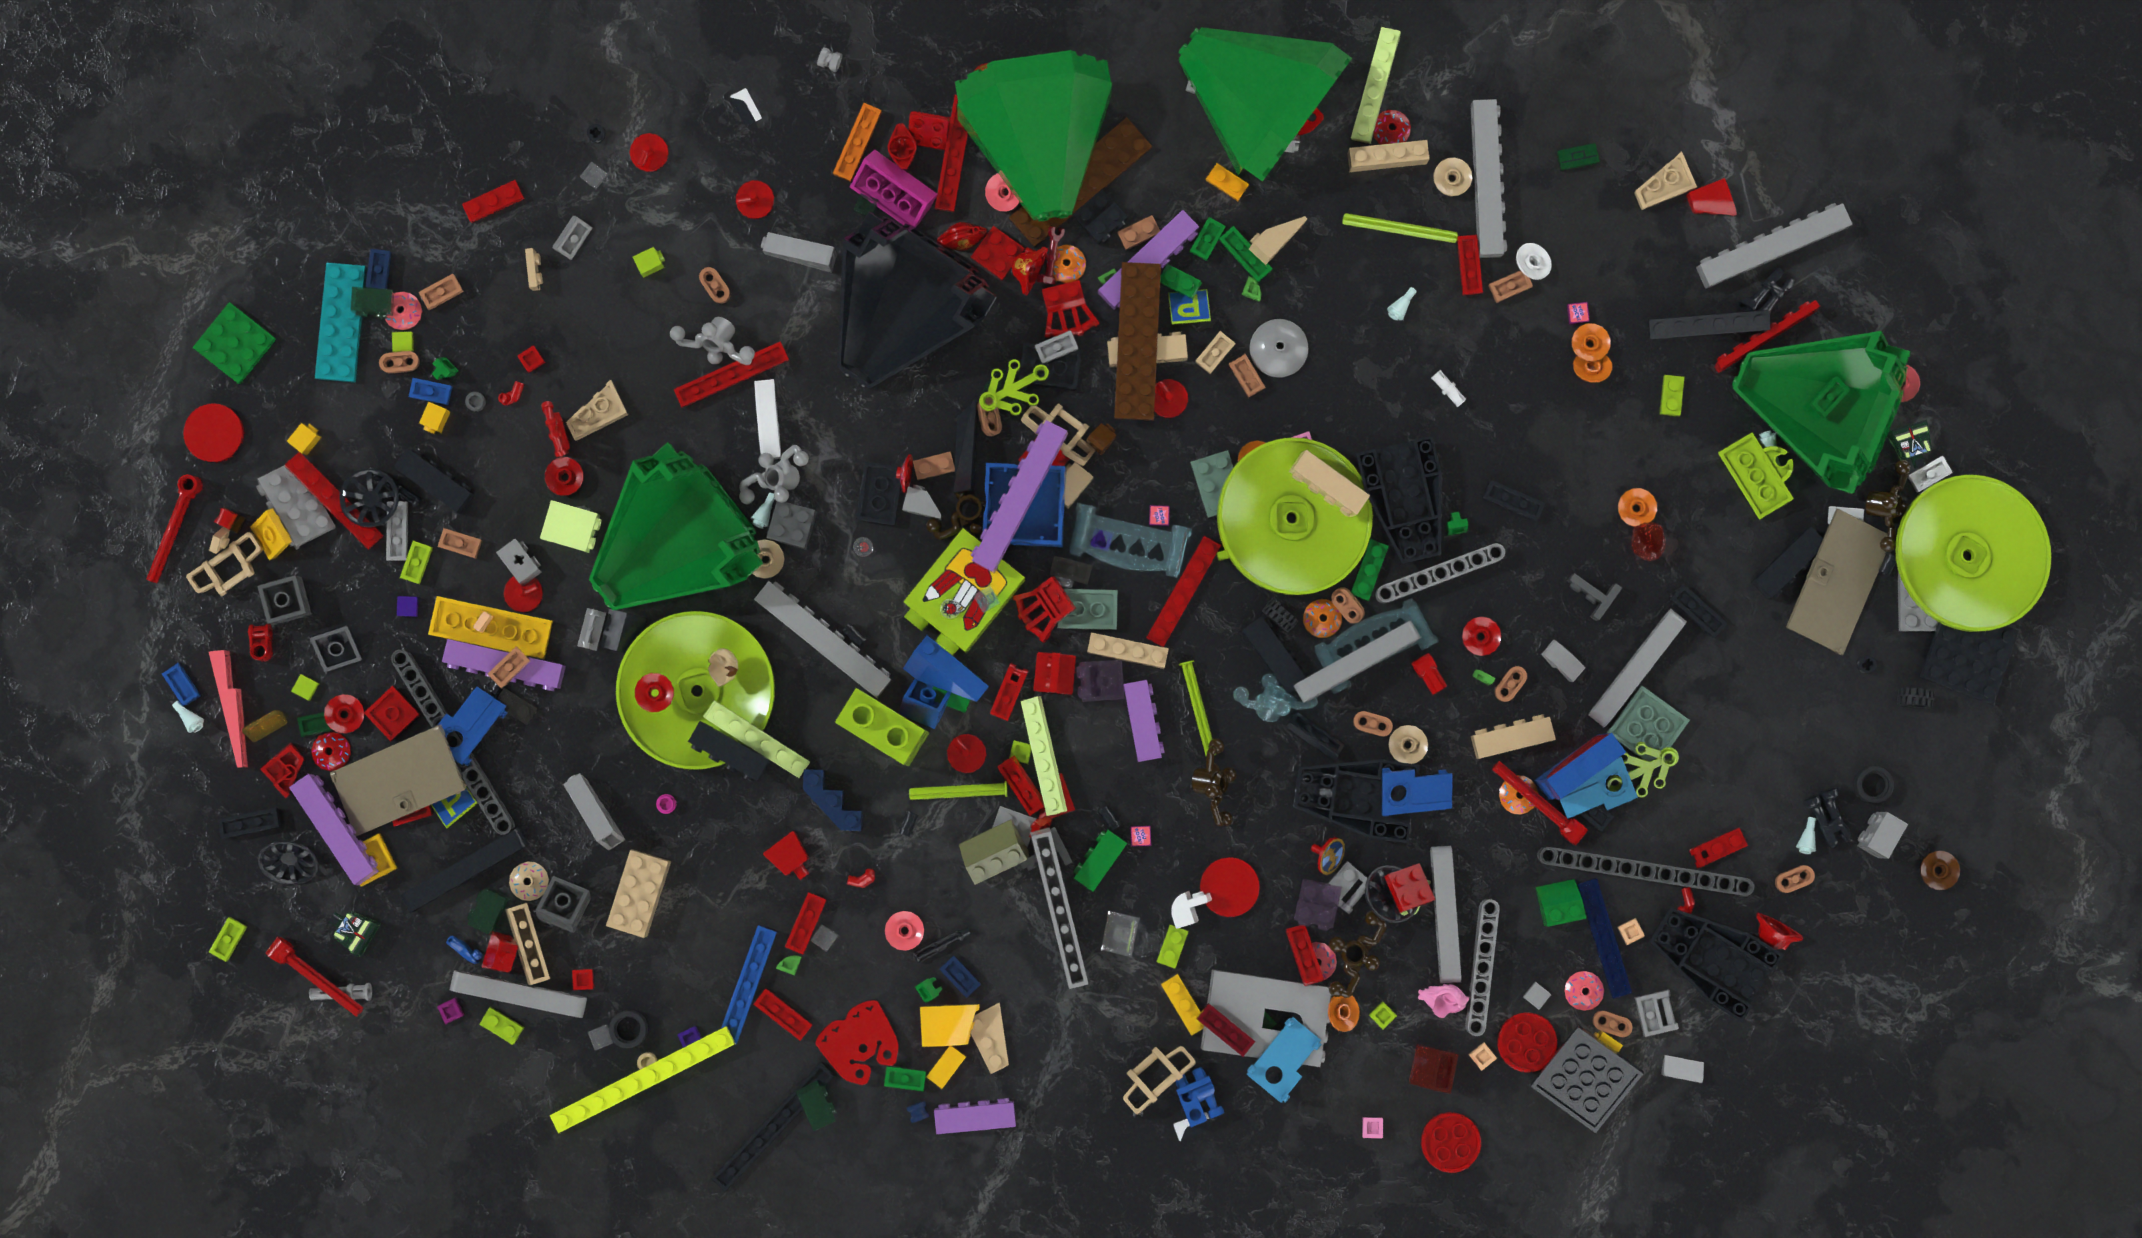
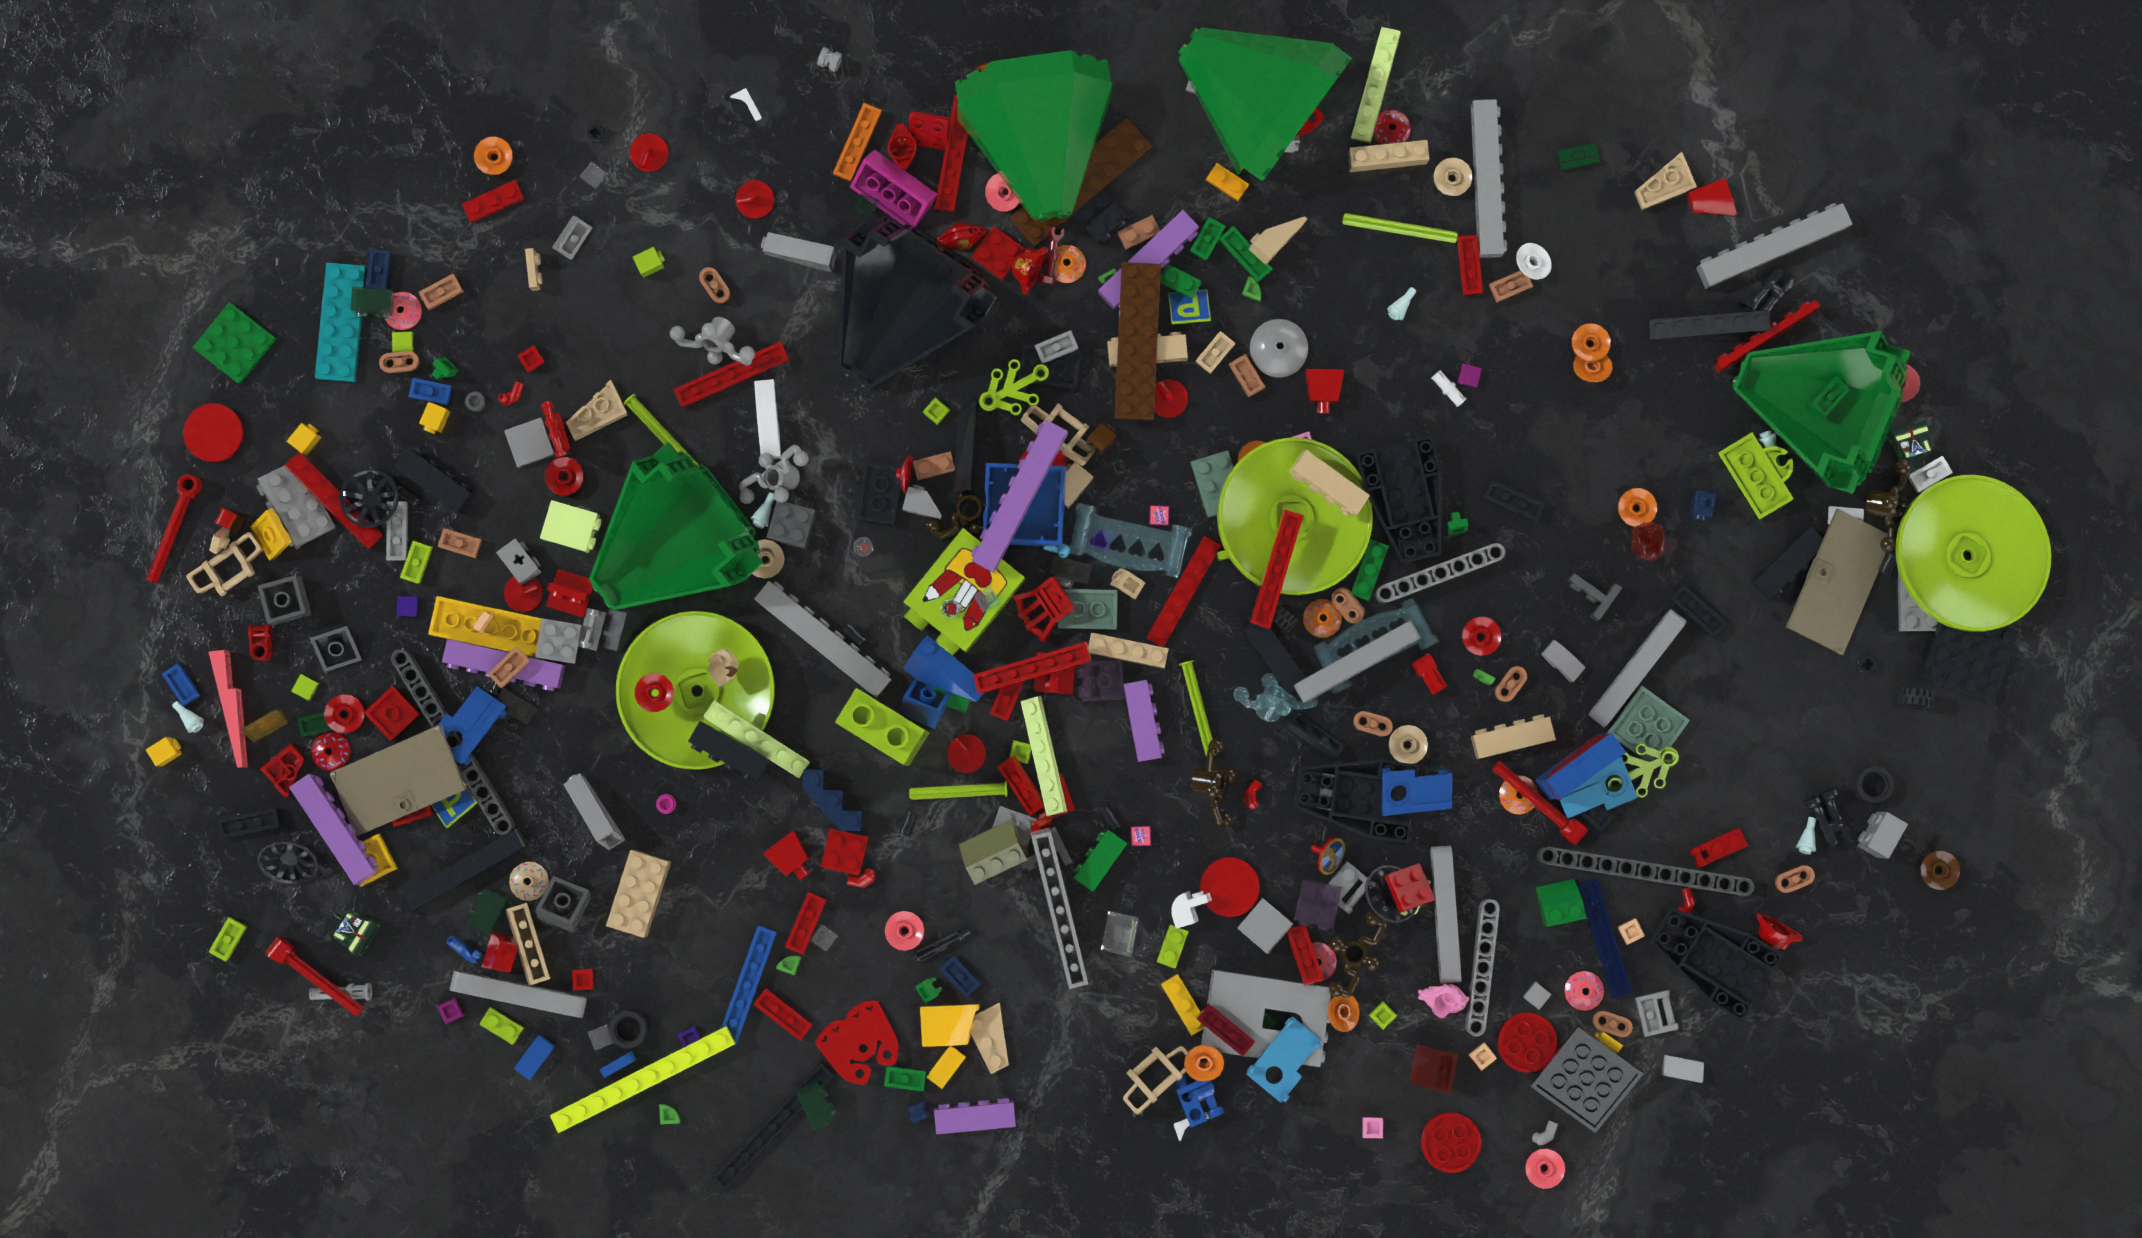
(164, 751): none -> yellow brick
(488, 148): none -> orange dish
(529, 442): none -> light grey tile
(534, 1057): none -> blue slope
(558, 641): none -> light grey plate
(569, 593): none -> red bracket
(618, 1064): none -> blue beam
(646, 1059): tan tile -> none
(658, 430): none -> lime axle
(668, 1115): none -> bright green tile
(844, 852): none -> red plate
(936, 411): none -> lime tile
(991, 418): nougat plate -> none
(1032, 667): none -> red plate
(1062, 551): none -> medium azure arm
(1064, 298): red plate -> none
(1127, 583): none -> tan bracket
(1205, 1070): none -> orange dish
(1250, 795): none -> red arm
(1265, 926): none -> light grey tile
(1276, 569): none -> red plate
(1323, 387): none -> red torso
(1469, 375): none -> magenta tile
(1546, 1136): none -> light grey arm
(1554, 1172): none -> coral dish
(1578, 313): tile -> none
(1672, 395): lime plate -> none
(1702, 505): none -> dark blue brick

